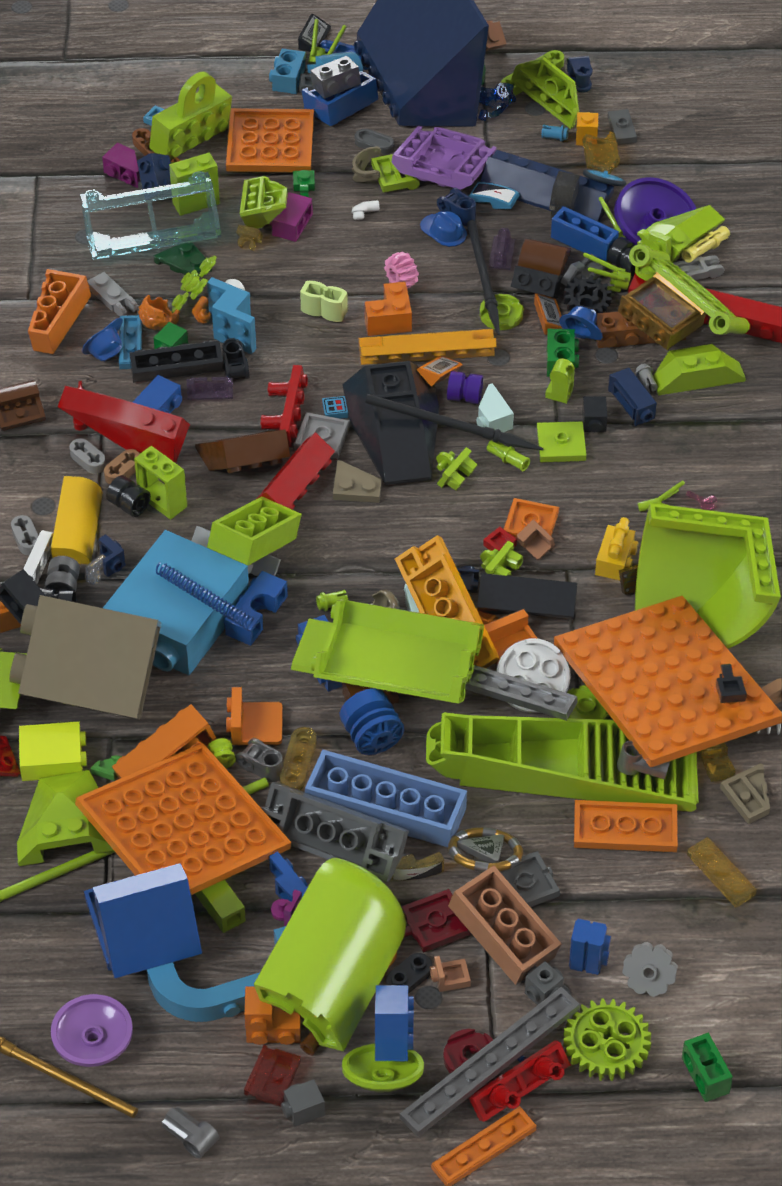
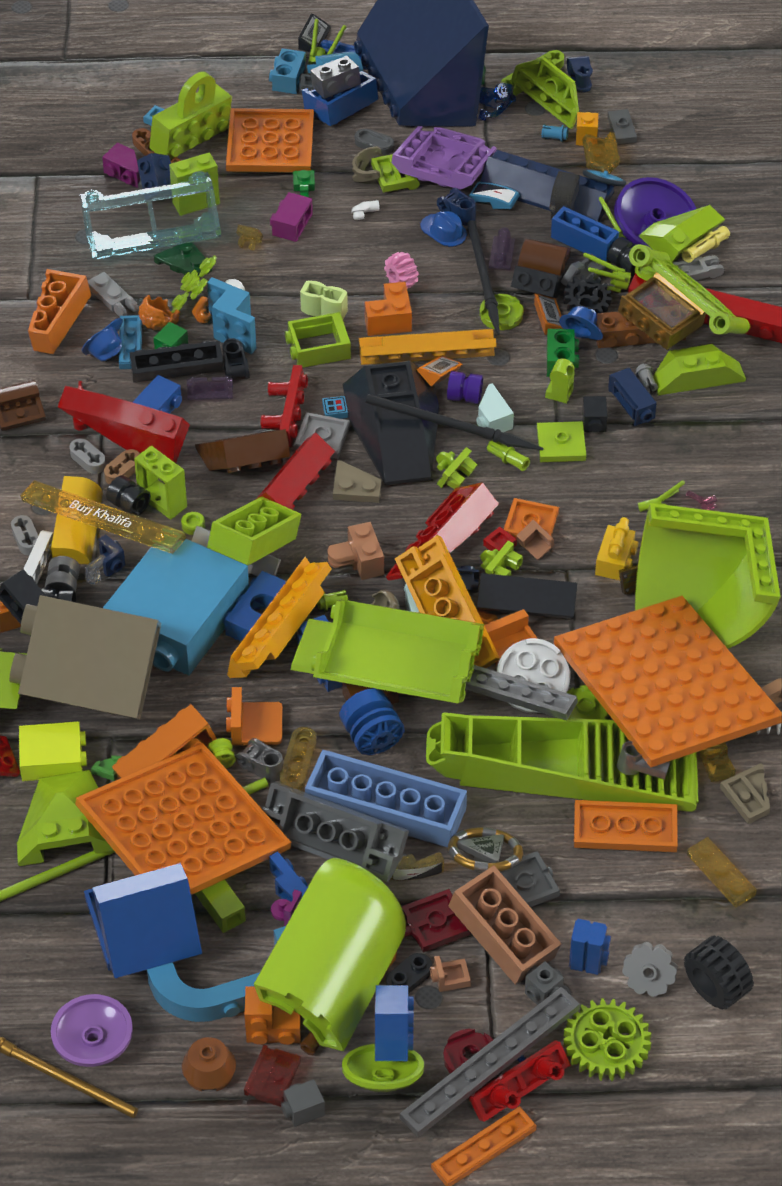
(103, 517): none -> clear yellow tile
(190, 521): none -> lime tile
(195, 1135): flat silver piece -> none
(205, 596): blue piece -> none
(208, 1064): none -> dark orange cone
(262, 201): lime wedge -> none
(280, 619): none -> light orange slope
(318, 326): none -> lime window
(360, 551): none -> nougat brick
(455, 519): none -> wedge
(495, 36): nougat bracket -> none
(655, 241): lime plate -> none
(707, 1067): green brick -> none
(718, 972): none -> black tyre
(730, 687): black plate -> none

